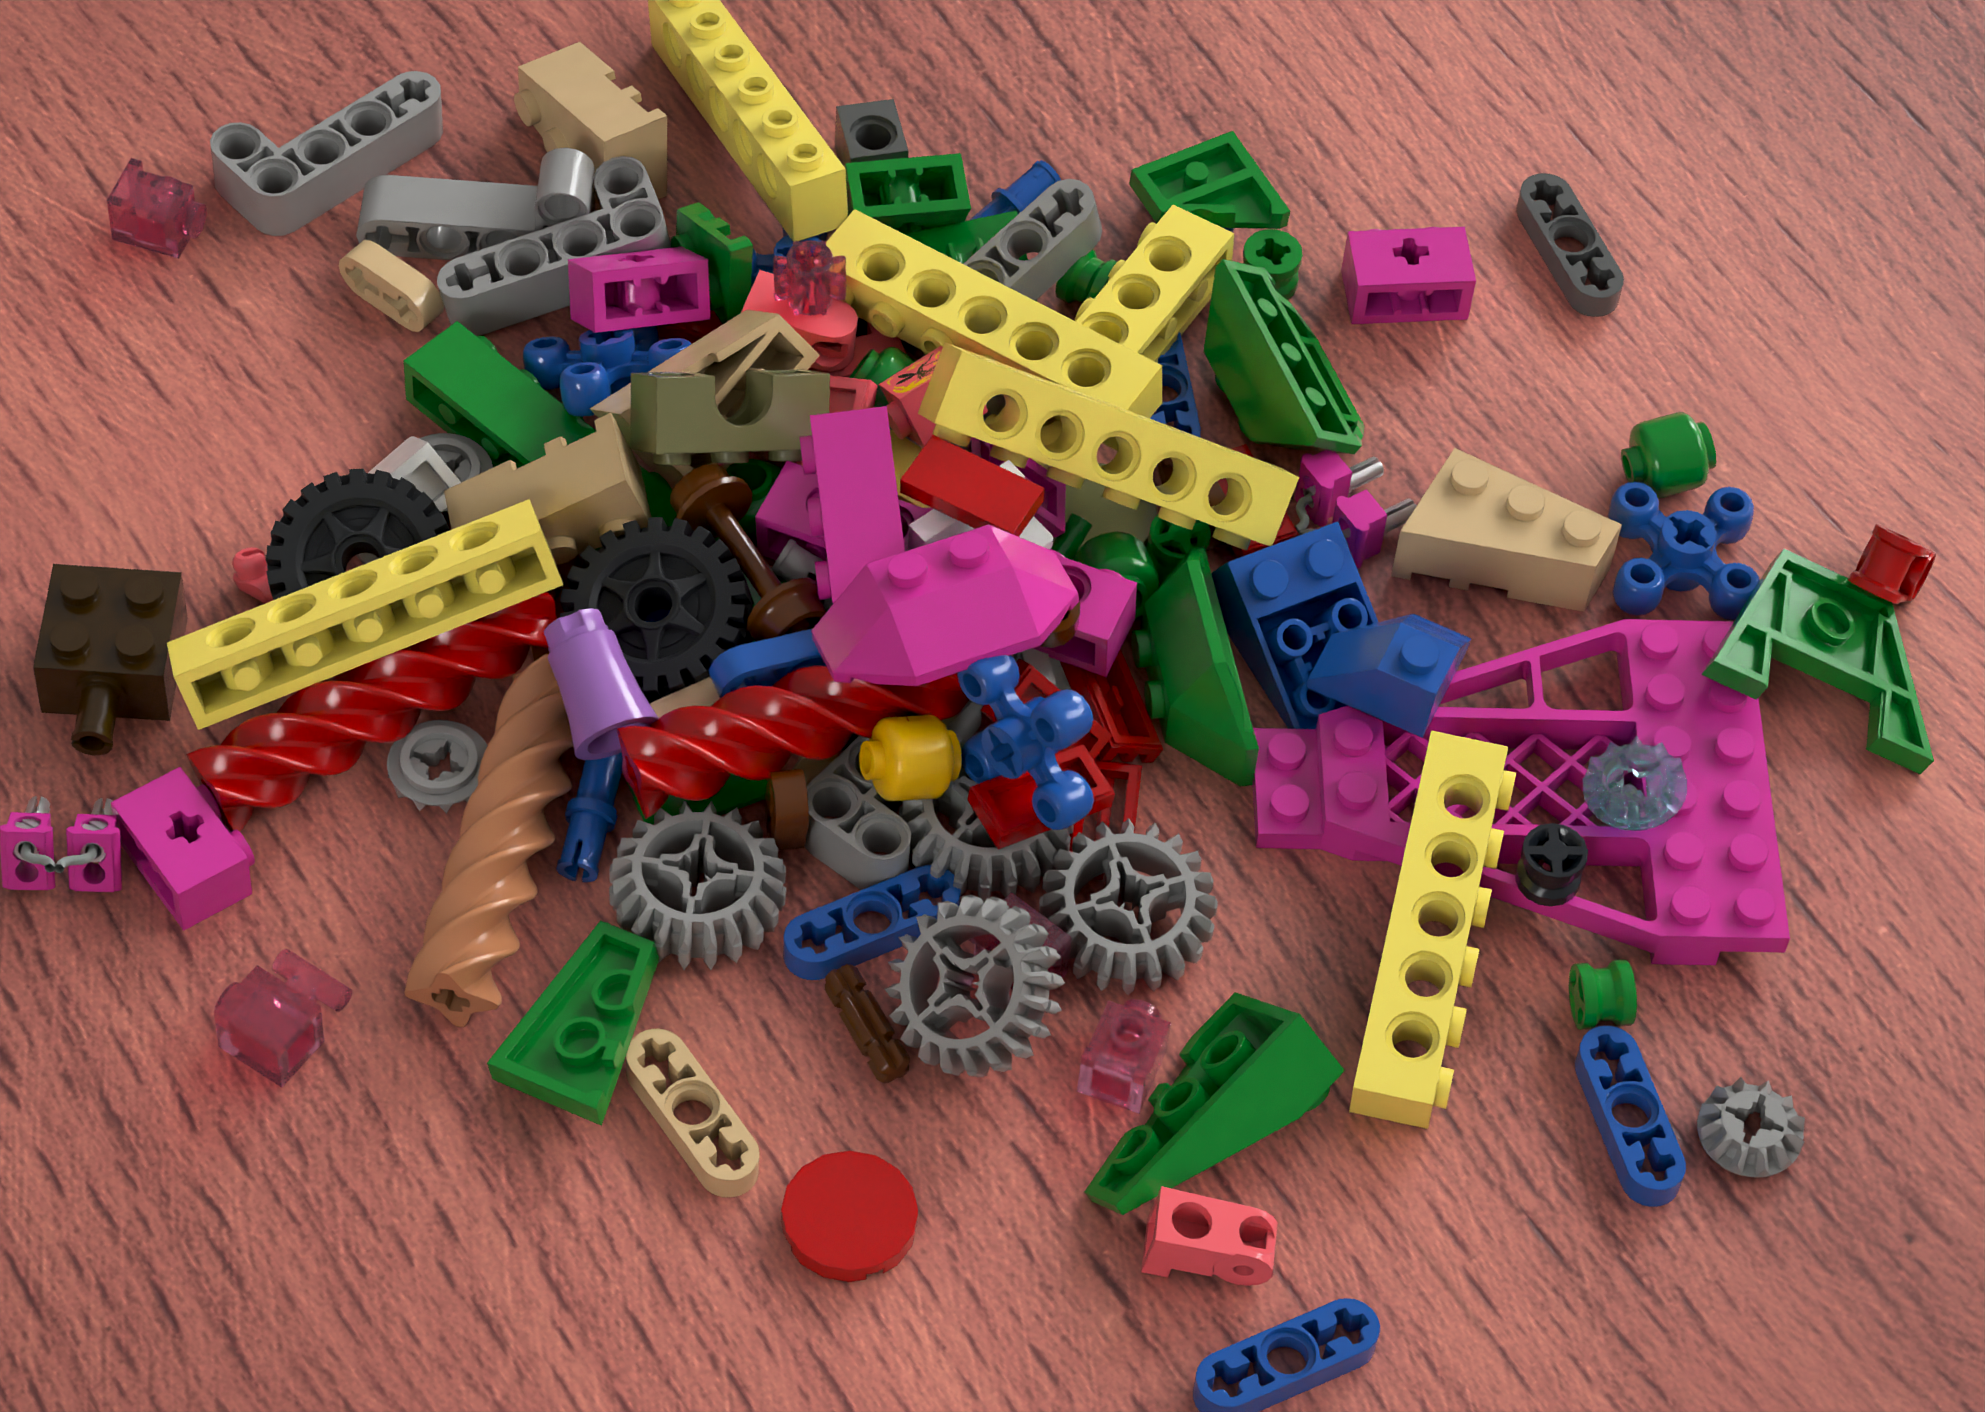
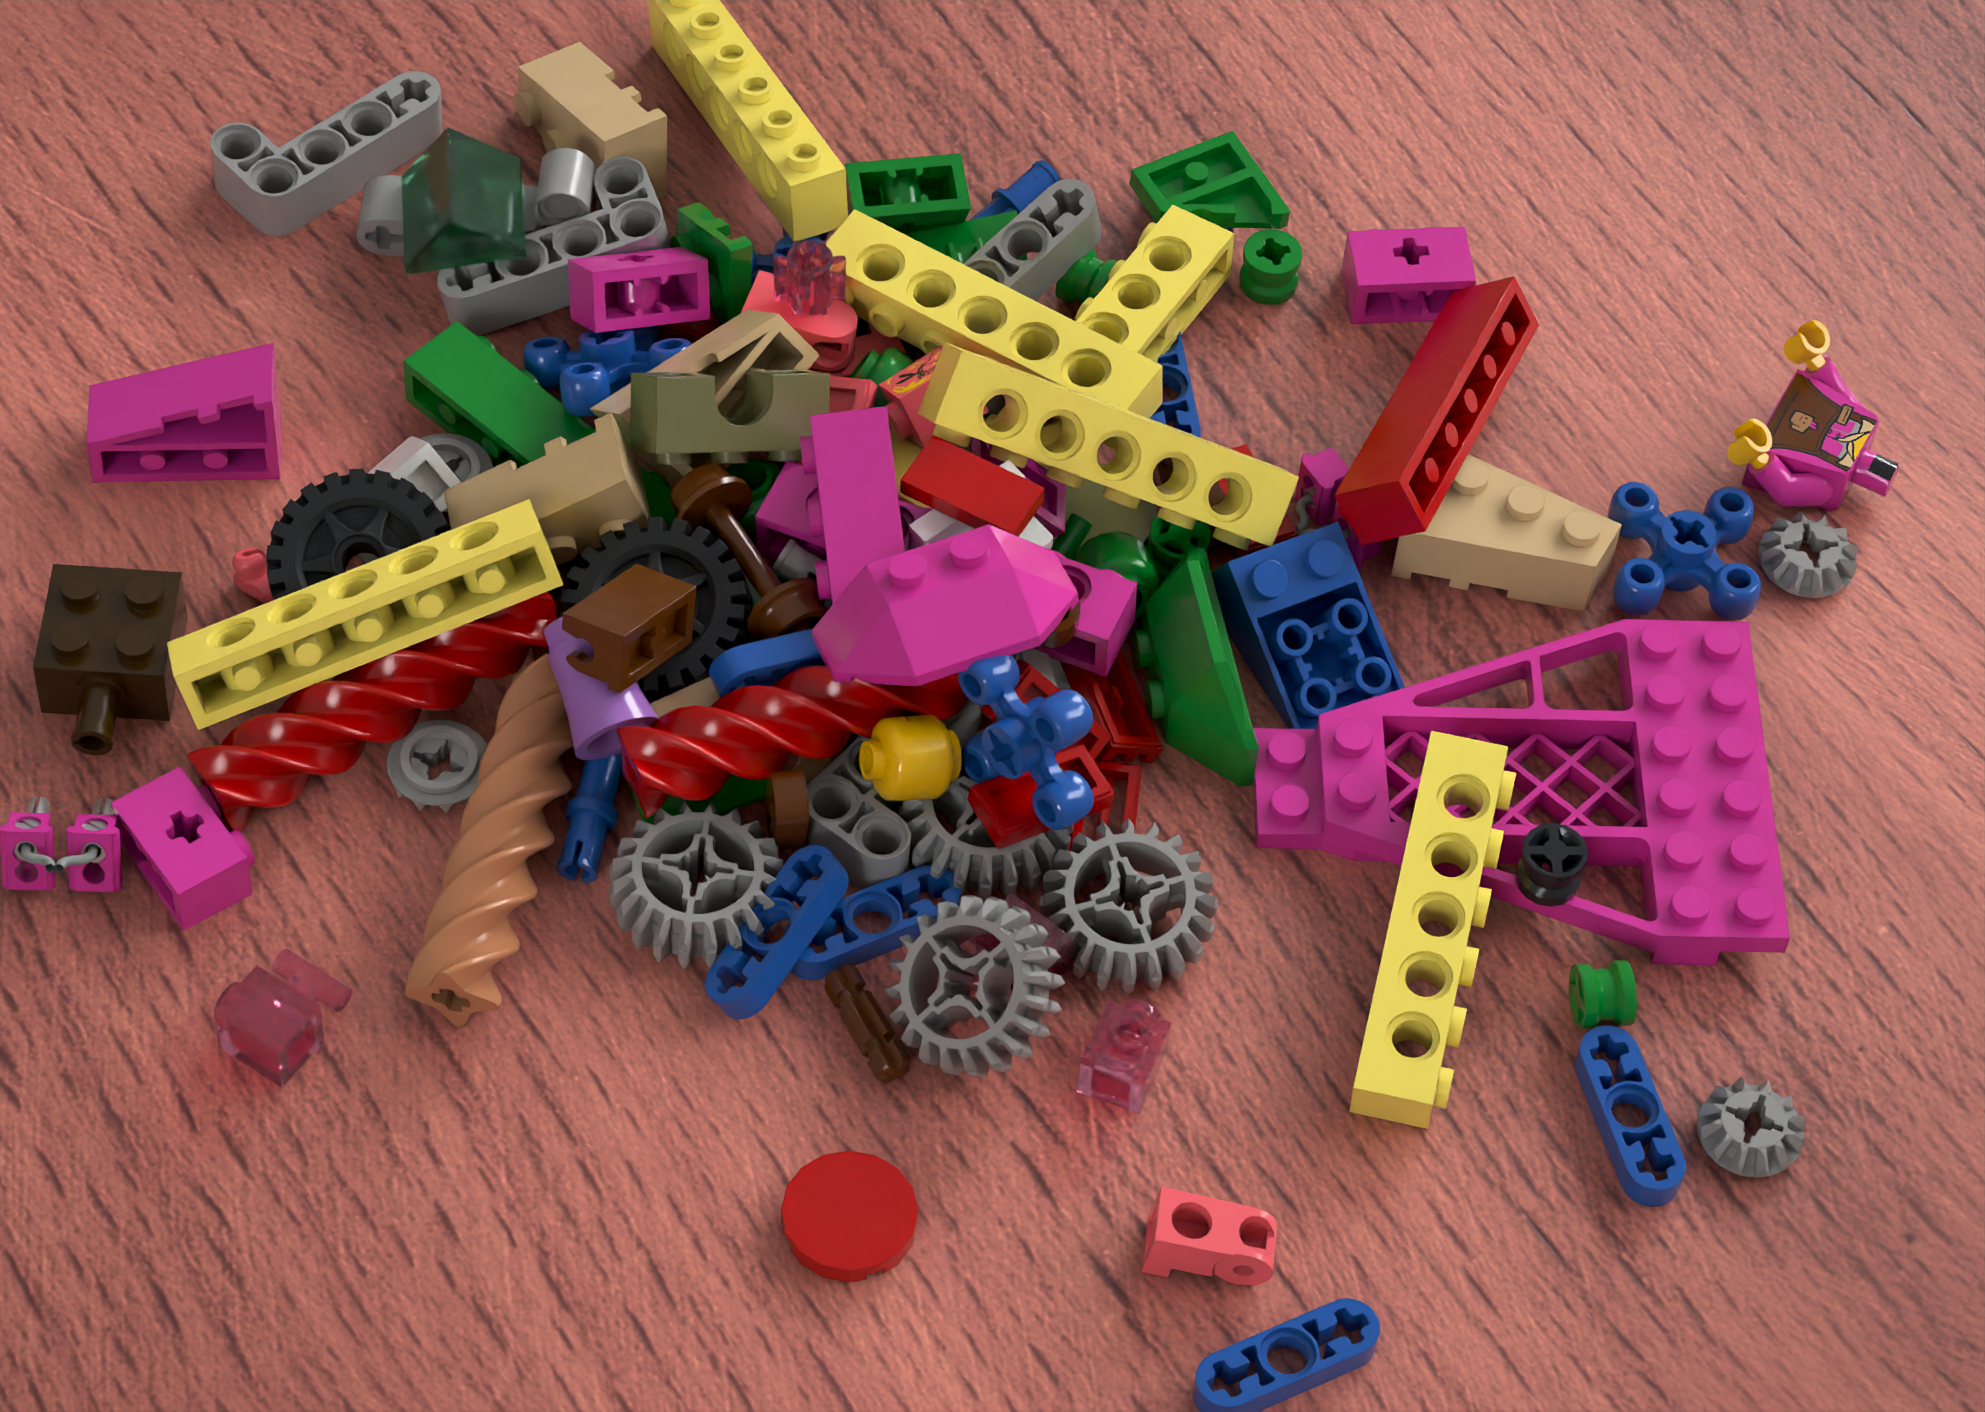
(154, 211): clear pink brick -> none
(189, 421): none -> dark pink wedge
(391, 285): tan beam -> none
(462, 205): none -> clear green slope
(581, 1025): green wing -> none
(631, 626): none -> reddish brown hinge
(692, 1141): tan beam -> none
(816, 903): none -> blue beam
(869, 132): dark grey brick -> none
(1241, 1081): green wedge -> none
(1275, 367): green wedge -> none
(1391, 669): blue slope -> none
(1436, 412): none -> red brick
(1569, 267): dark grey beam -> none
(1624, 805): clear light blue gear -> none
(1669, 454): green head -> none
(1794, 570): none -> light grey gear
(1814, 437): none -> torso
(1835, 635): green wing -> none
(1892, 566): red piece -> none

